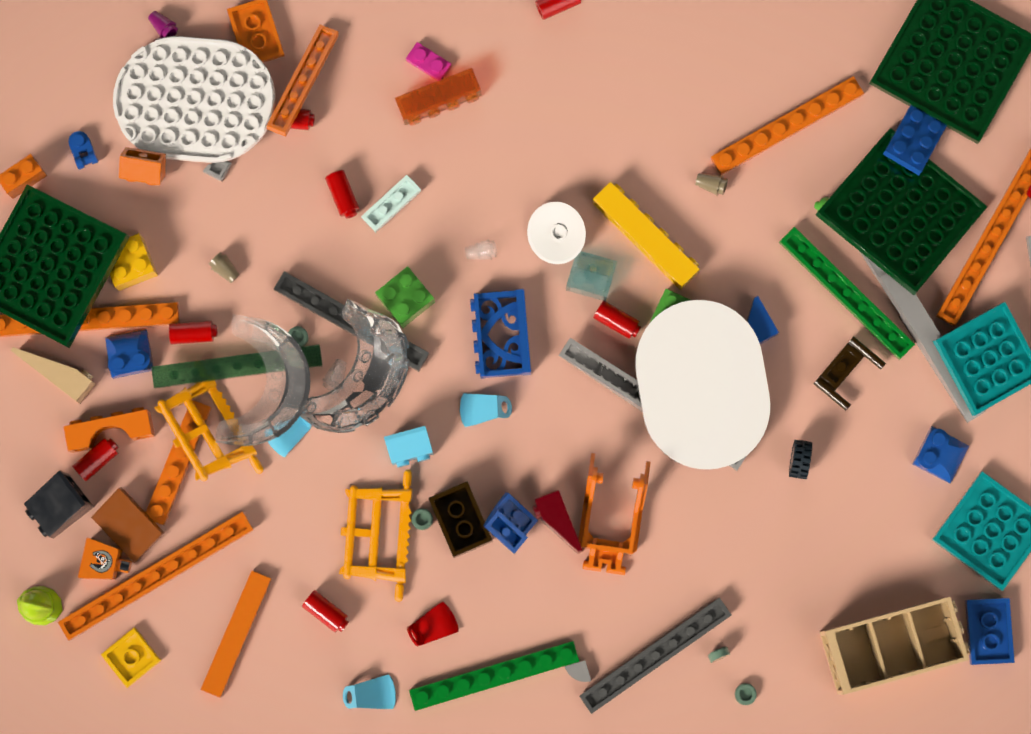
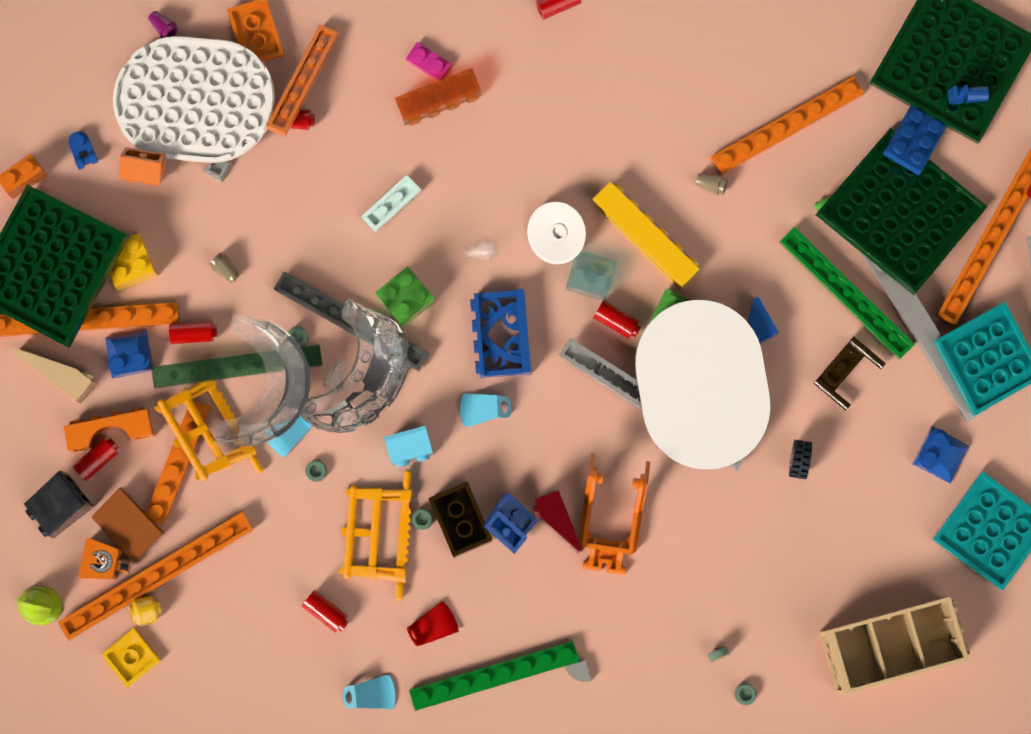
(144, 610): none -> yellow head
(236, 634): orange tile -> none
(316, 471): none -> sand green tile
(342, 194): red brick -> none
(655, 655): dark grey plate -> none
(961, 94): none -> blue bar
(989, 631): blue plate -> none

